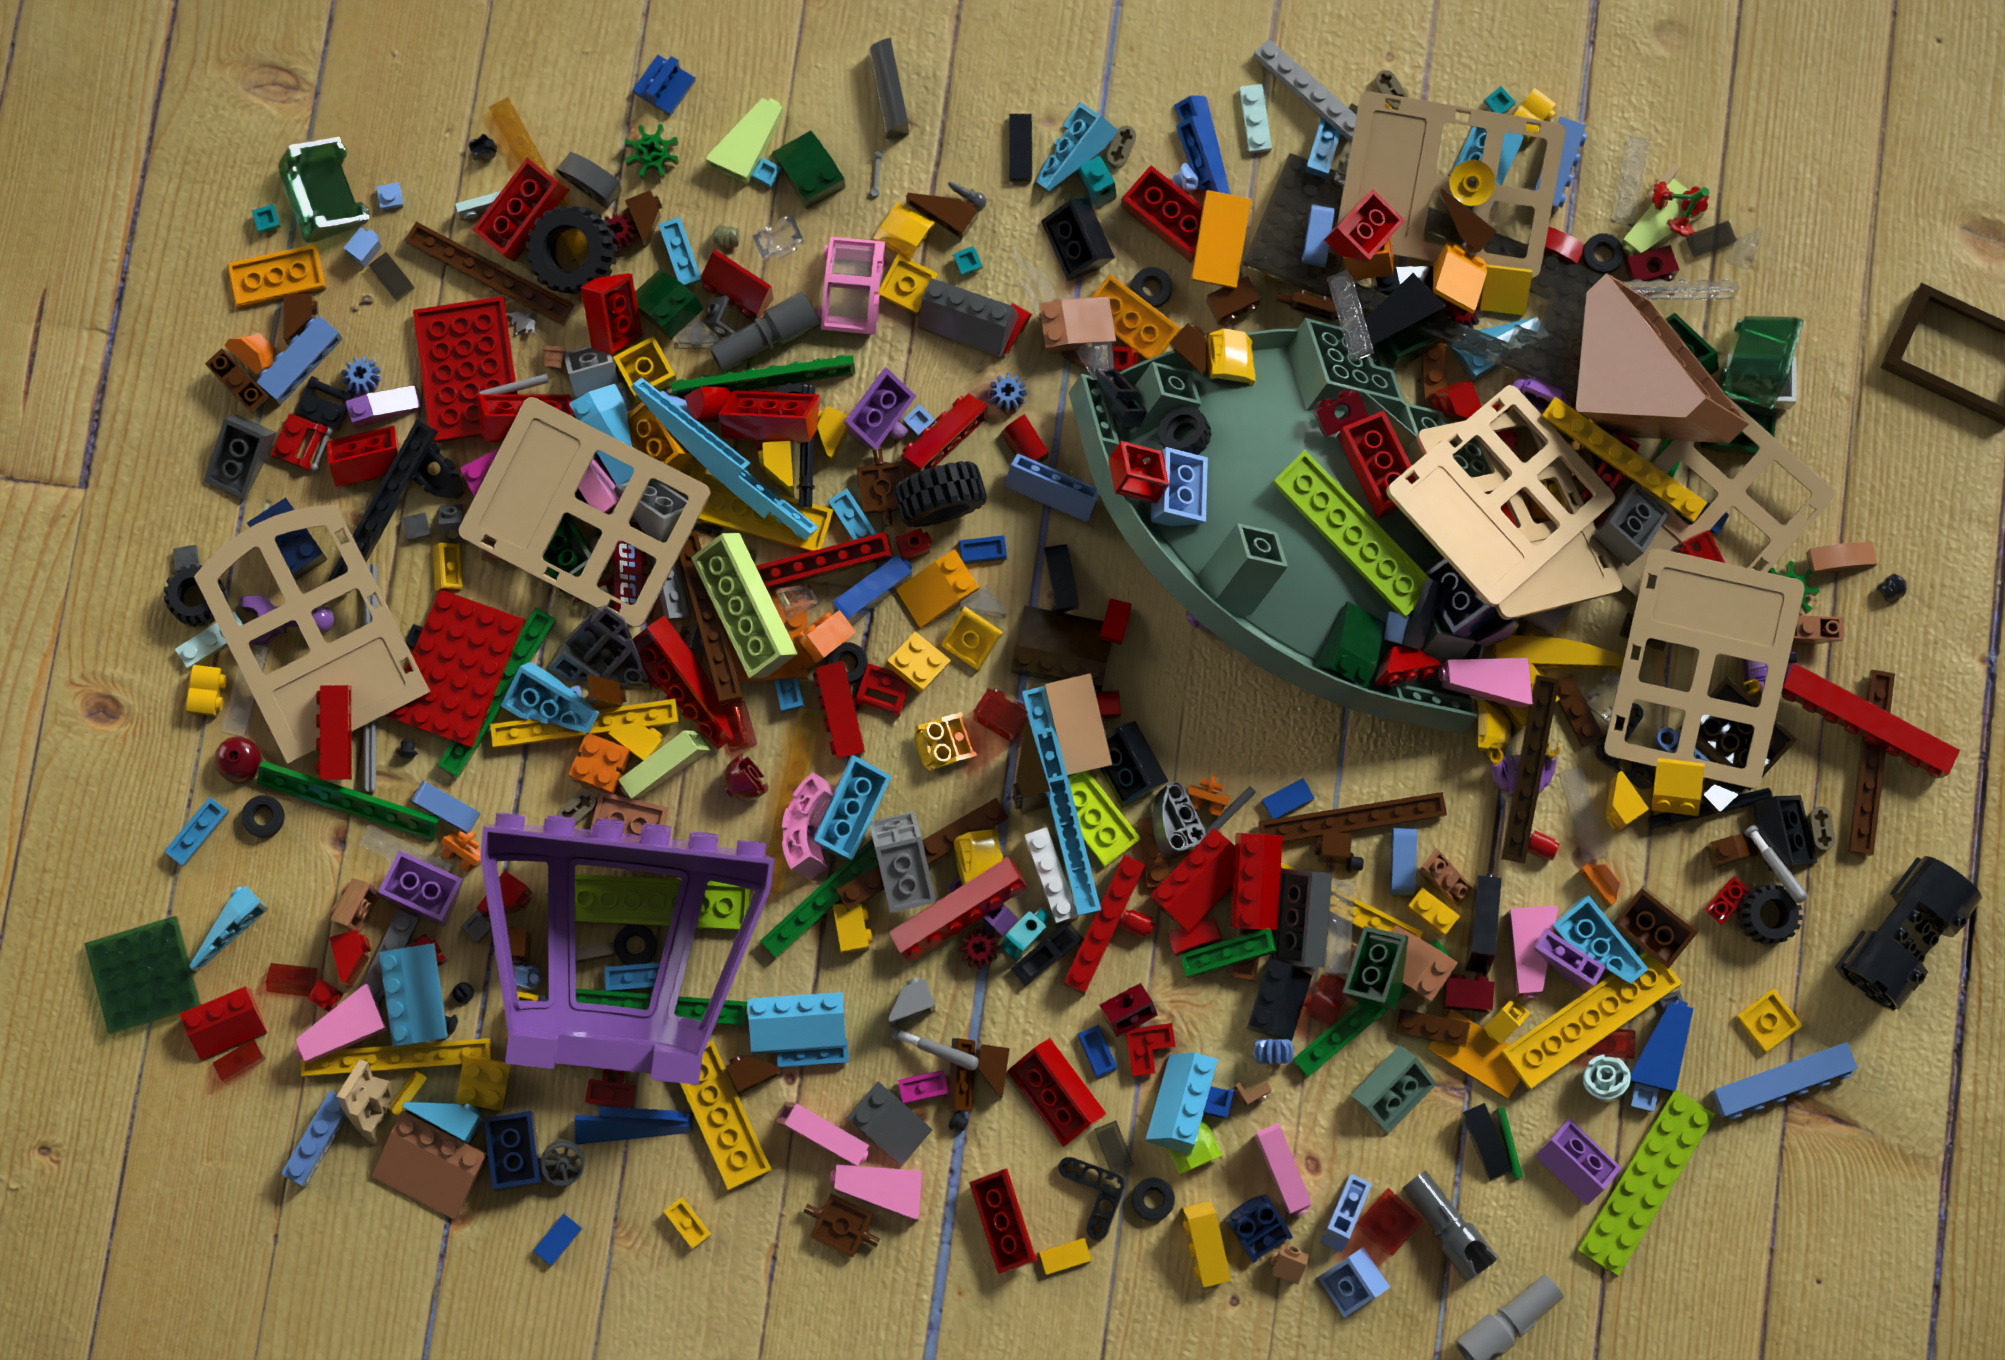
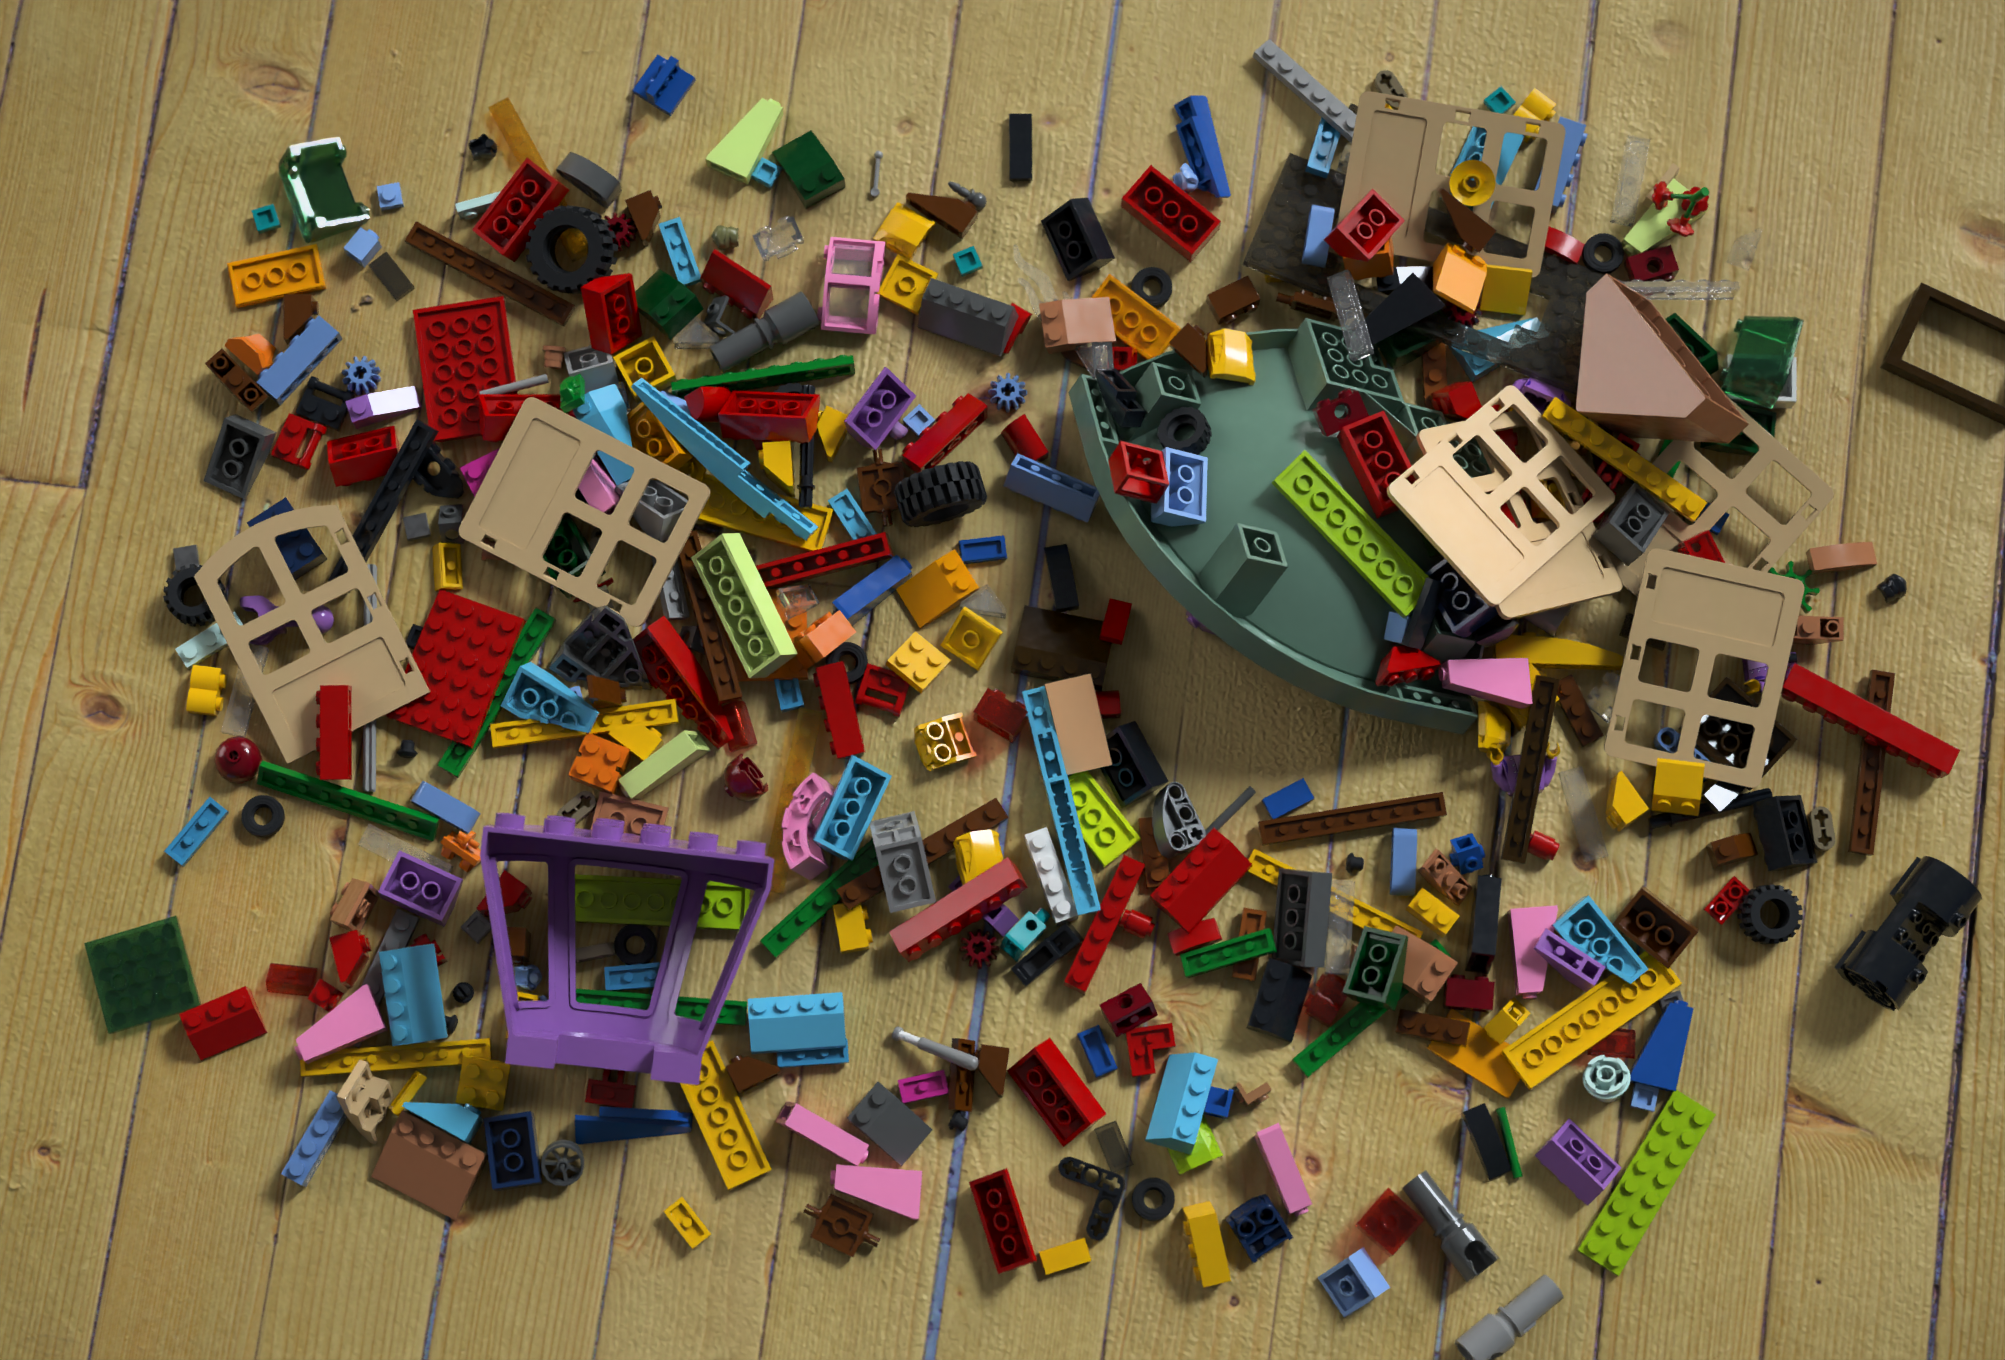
(233, 920): medium azure wedge -> none
(238, 1061): clear red slope -> none
(314, 467): light grey hinge -> none
(523, 322): light grey piece -> none
(557, 1239): blue tile -> none
(572, 393): none -> green hinge
(629, 571): dark red brick -> none
(655, 159): green gear -> none
(888, 88): dark grey brick -> none
(912, 552): red brick -> none
(912, 1002): light grey slope -> none
(1031, 785): dark brown slope -> none
(1083, 138): medium azure wedge -> none
(1096, 179): teal torso -> none
(1126, 148): dark tan beam -> none
(1217, 799): orange hips -> none
(1221, 239): light orange tile -> none
(1255, 118): light aqua plate -> none
(1256, 881): red slope -> none
(1273, 1051): medium blue gear -> none
(1289, 1263): medium nougat brick -> none
(1333, 847): reddish brown brick -> none
(1346, 1213): medium blue slope -> none
(1353, 646): dark green slope -> none
(1394, 1089): sand green slope -> none
(1466, 854): none -> blue brick
(1602, 882): orange slope -> none
(1635, 780): black beam -> none
(1711, 239): clear smoke tile -> none
(1768, 1021): yellow tile -> none
(1781, 871): light grey piece -> none
(1784, 1080): medium blue brick -> none

